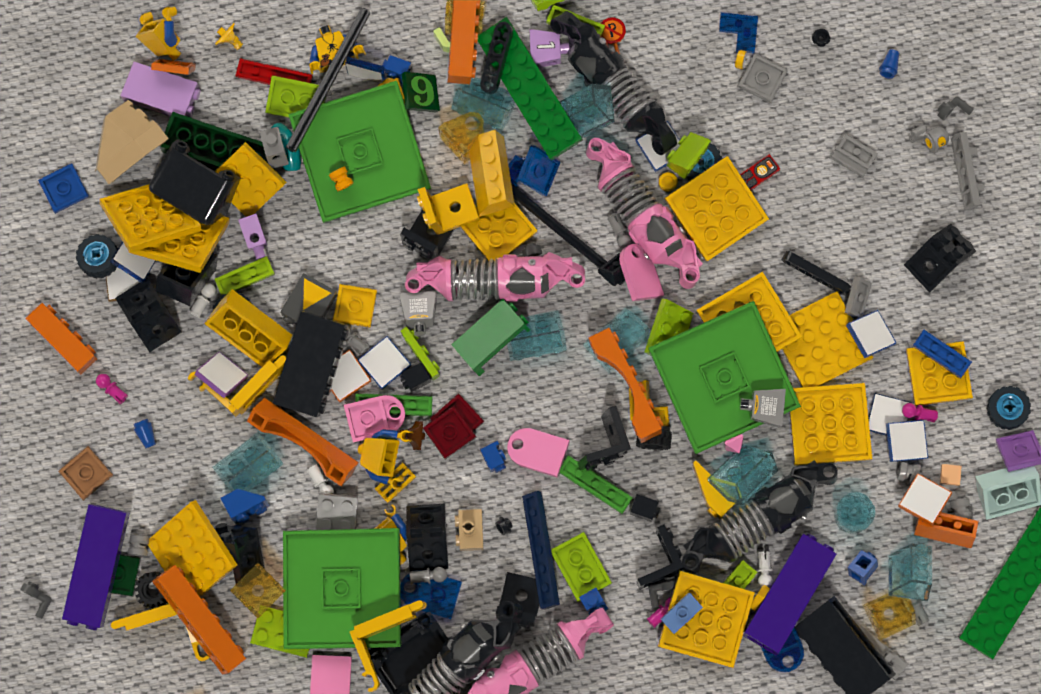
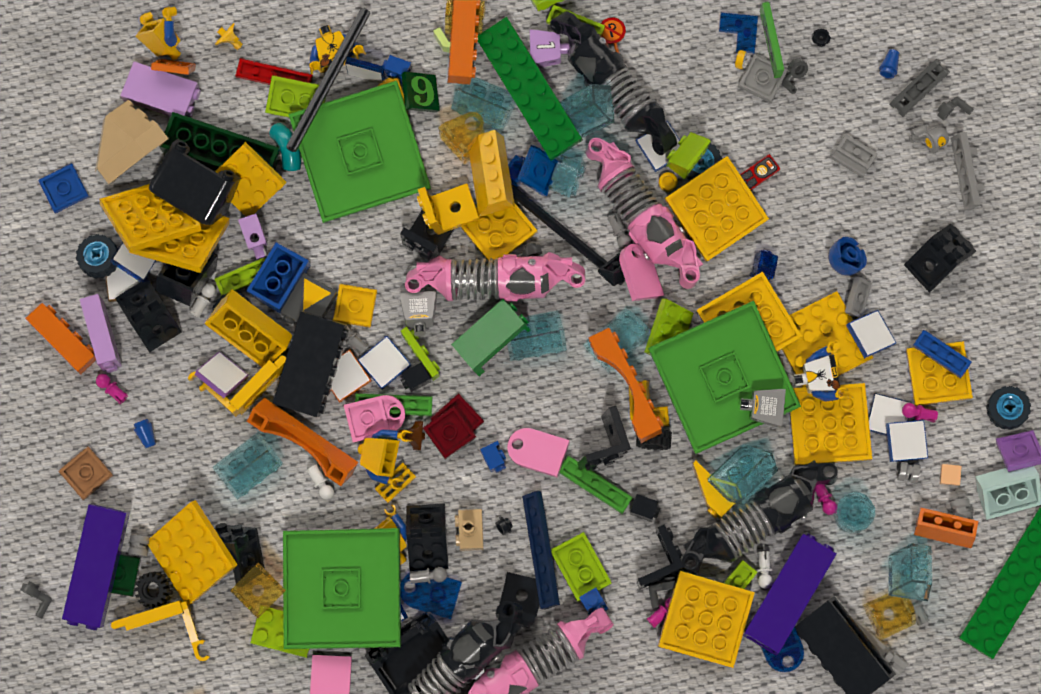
(100, 333): none -> lavender brick
(199, 619): orange brick -> none
(244, 504): blue slope -> none
(274, 146): light grey torso -> none
(278, 277): none -> blue slope
(336, 512): light grey plate -> none
(341, 179): light orange wheel -> none
(377, 626): yellow hinge -> none
(494, 57): black beam -> none
(567, 175): none -> clear light blue brick
(681, 613): medium blue plate -> none
(734, 444): bright pink slope -> none
(759, 597): yellow tile -> none
(768, 260): none -> clear blue brick
(771, 40): none -> bright green tile
(794, 72): none -> dark grey plate
(816, 273): black beam -> none
(821, 375): none -> torso
(823, 496): none -> dark pink pin
(847, 257): none -> blue cylinder
(862, 559): blue brick -> none
(919, 87): none -> dark grey plate
(925, 499): white tile -> none

